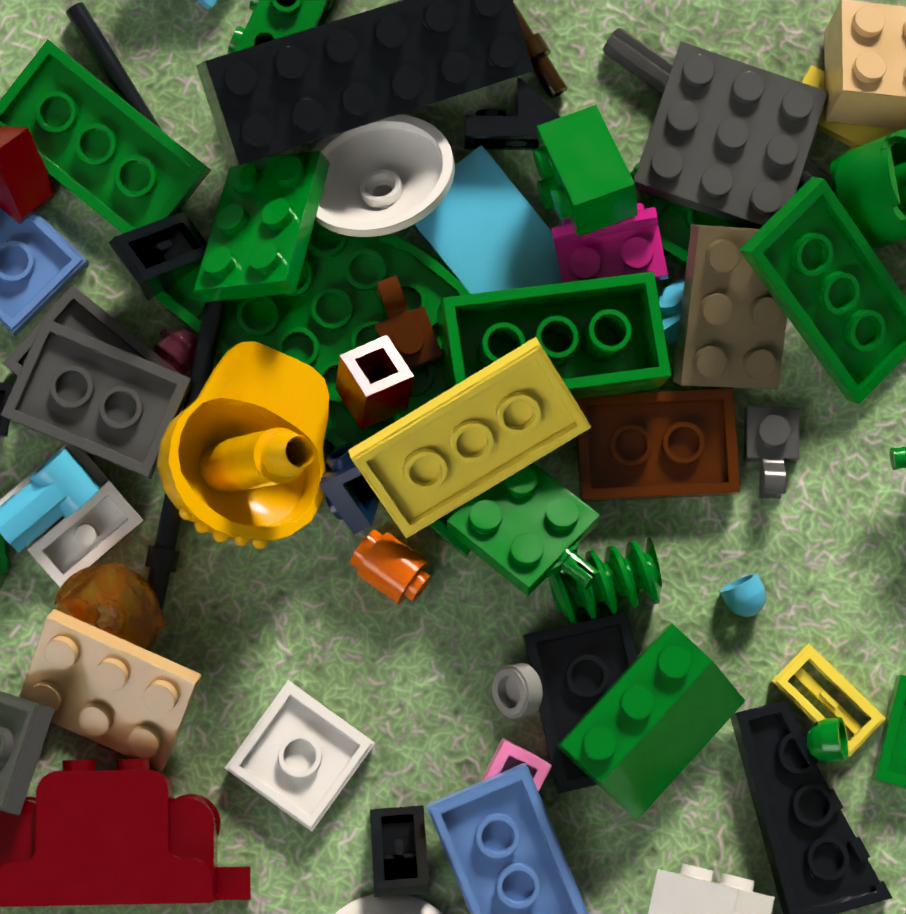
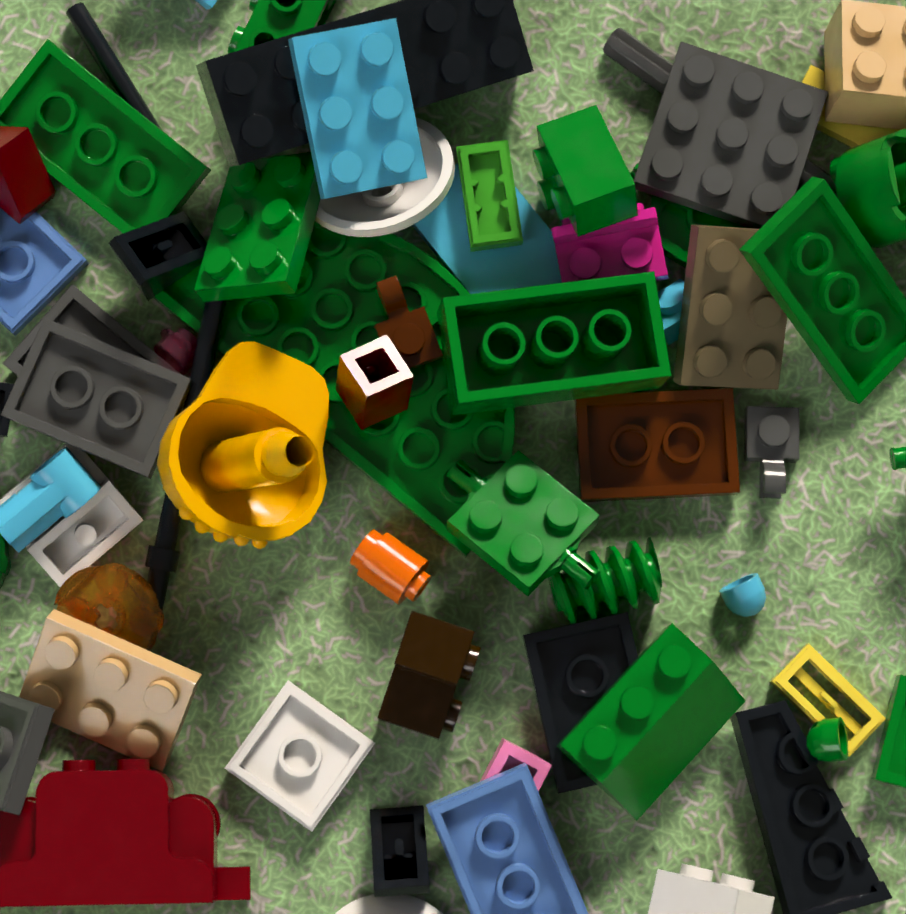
(347, 491): dark blue bracket -> none
(357, 108): none -> medium azure plate
(427, 675): none -> dark brown brick
(470, 438): light yellow tile -> none
(489, 195): none -> bright green plate
(502, 132): black slope -> none
(517, 690): light grey tile -> none
(540, 61): dark brown bar -> none

